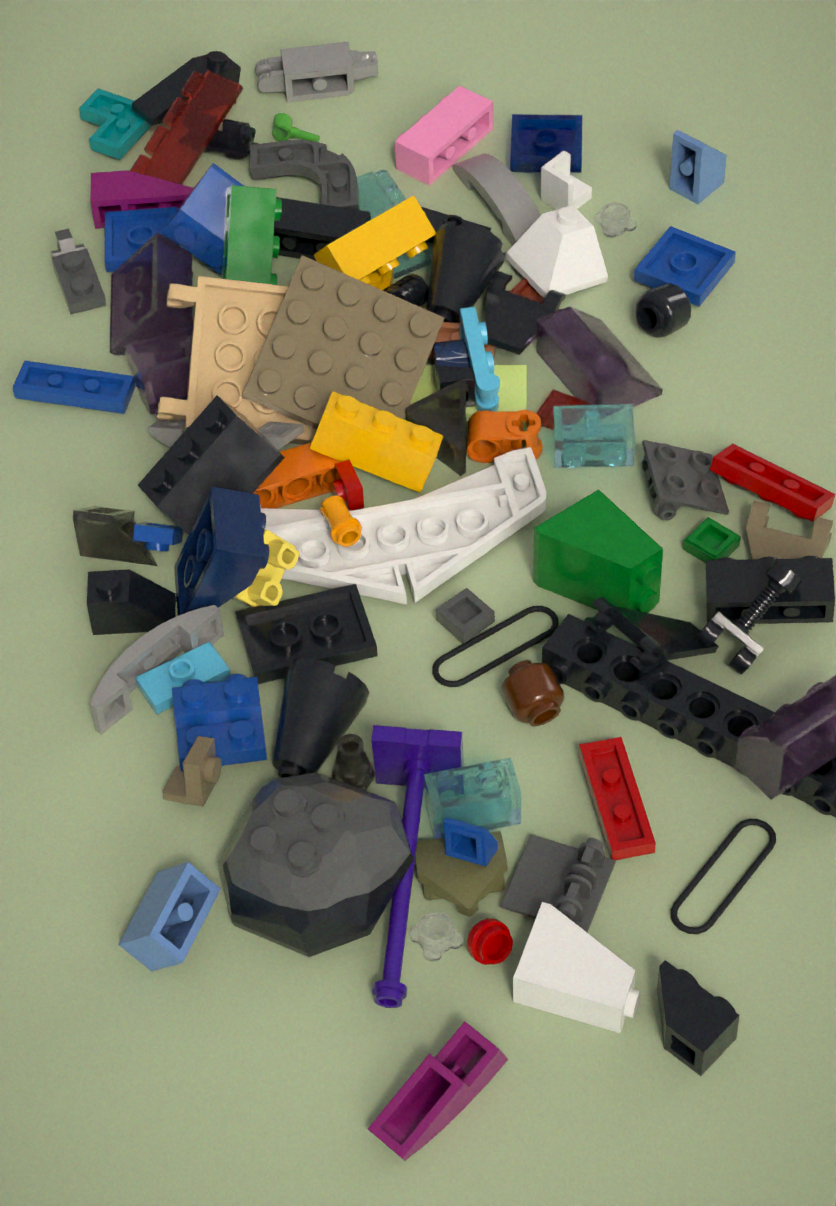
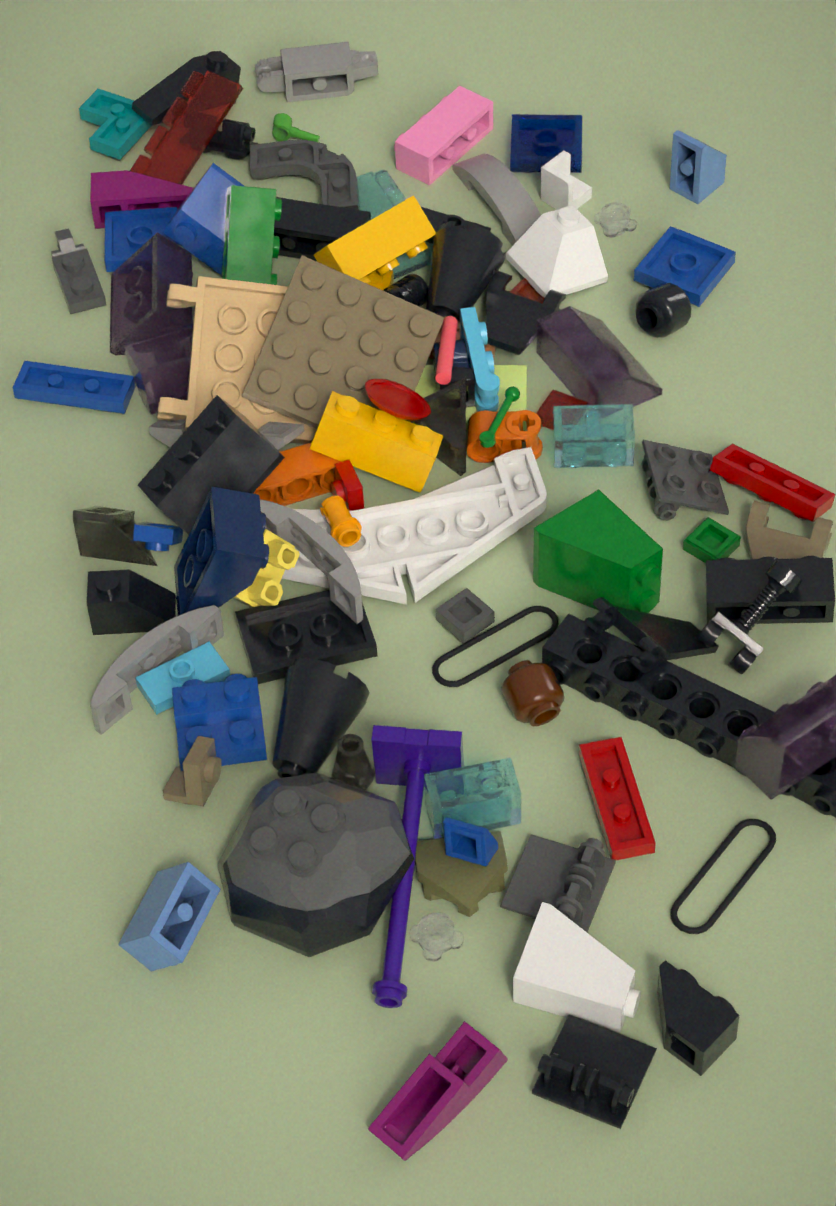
(322, 551): none -> light grey slope
(397, 399): none -> red piece
(446, 350): none -> coral piece
(487, 438): none -> green hinge
(489, 941): red plate -> none
(593, 1071): none -> black hinge

